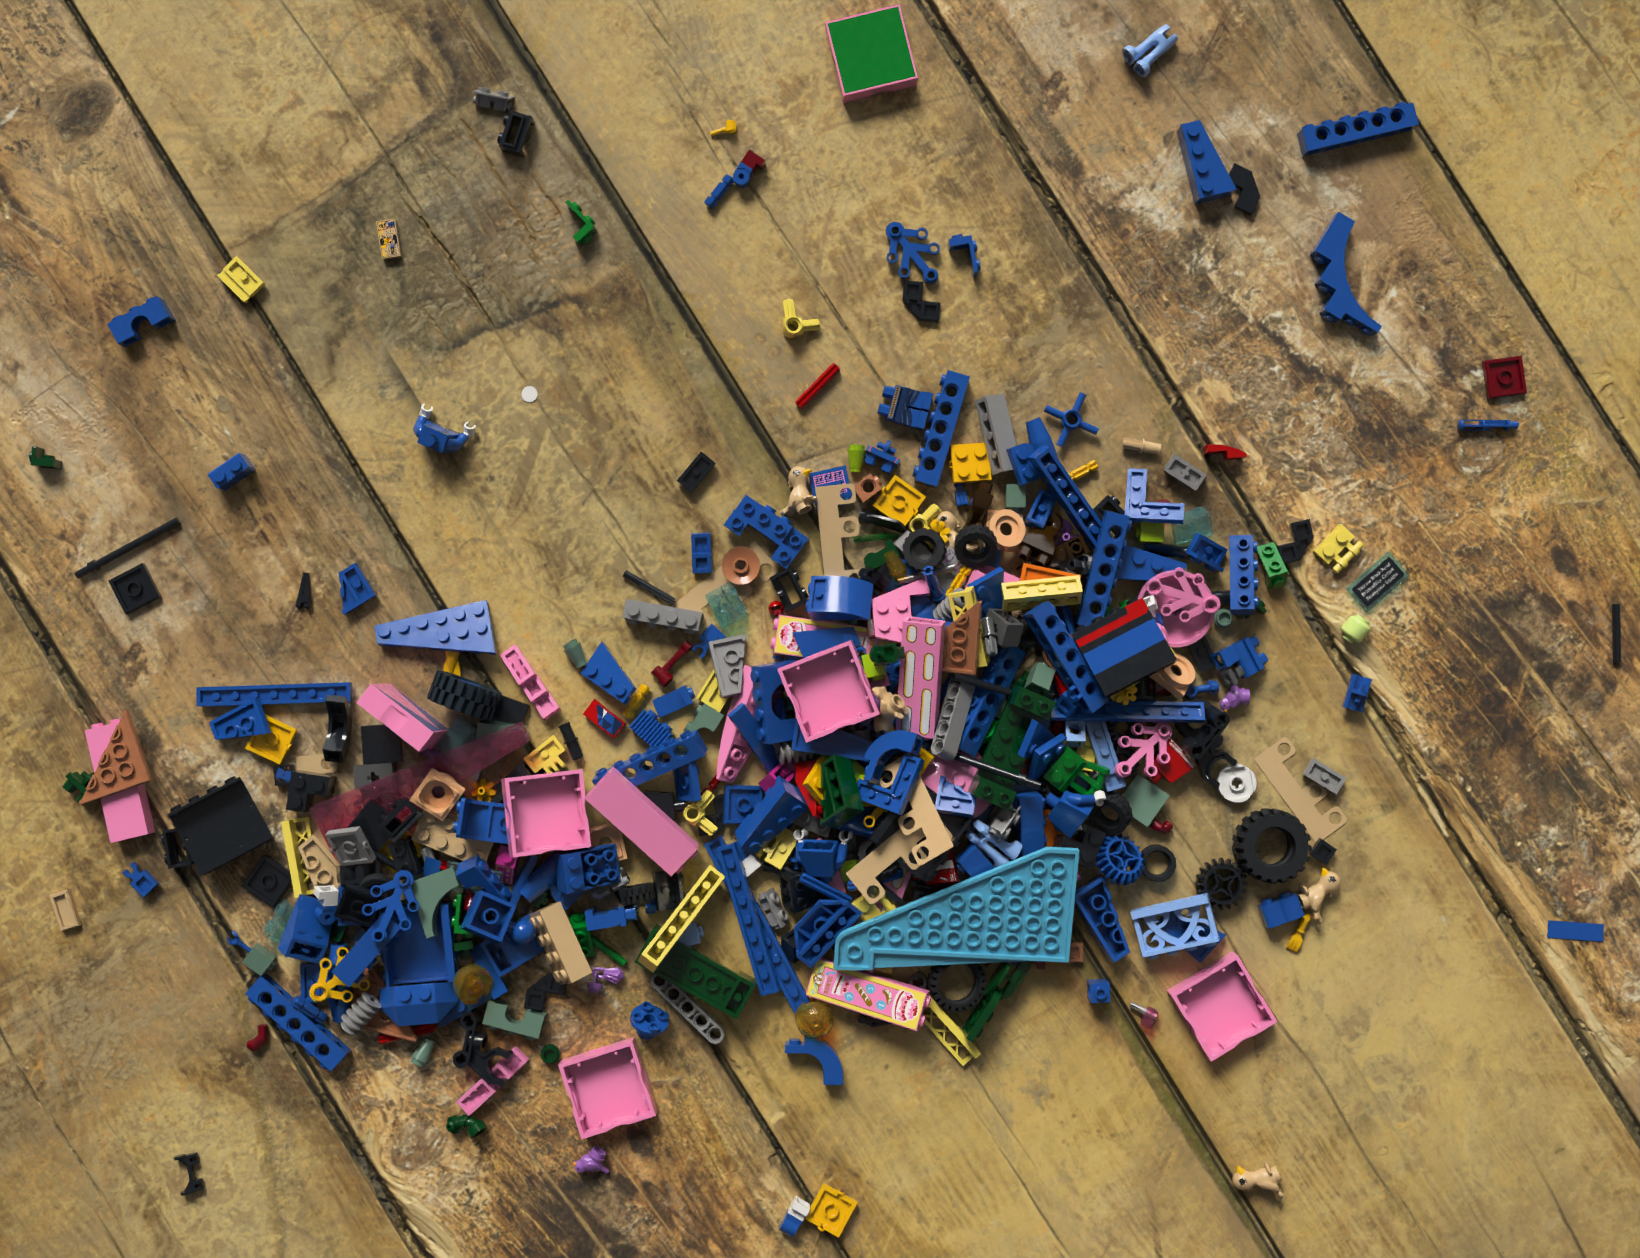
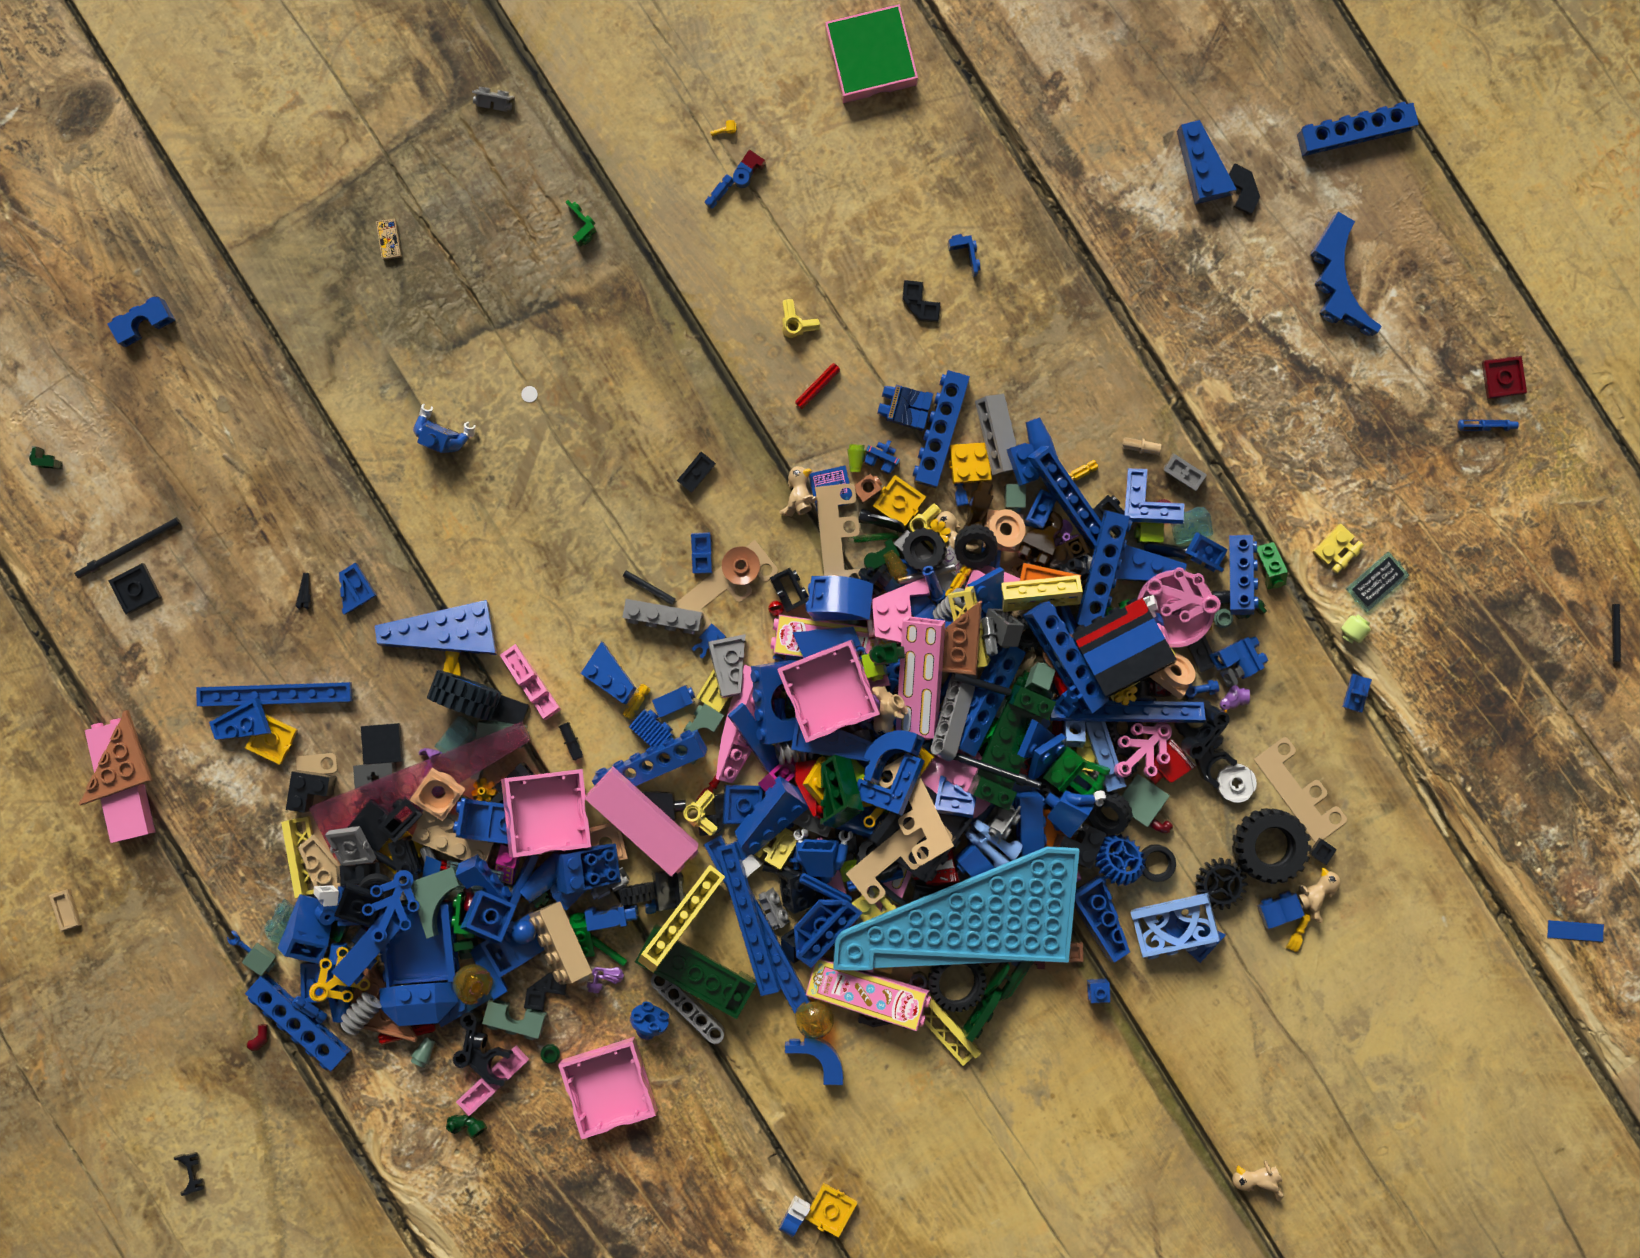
(77, 781): dark green hips -> none
(142, 881): blue plate -> none
(171, 856): black window -> none
(220, 825): black panel -> none
(231, 471): blue brick -> none
(241, 279): light yellow plate -> none
(268, 880): black tile -> none
(283, 774): tile -> none
(339, 728): black arch -> none
(402, 716): bright pink tile -> none
(522, 134): black window -> none
(546, 756): light yellow hinge -> none
(574, 651): sand green cone -> none
(592, 1161): medium lavender animal -> none
(604, 718): slope -> none
(662, 674): dark red brick -> none
(687, 782): blue plate -> none
(692, 935): light blue brick -> none
(726, 605): clear light blue bracket -> none
(771, 526): blue bracket -> none
(910, 250): blue plant -> none
(1073, 412): blue bar -> none
(1149, 1014): clear pink piece -> none
(1156, 39): light blue piece -> none
(1221, 1006): bright pink tile -> none
(1229, 453): red slope -> none
(1302, 537): black tile -> none
(1324, 776): light grey plate -> none

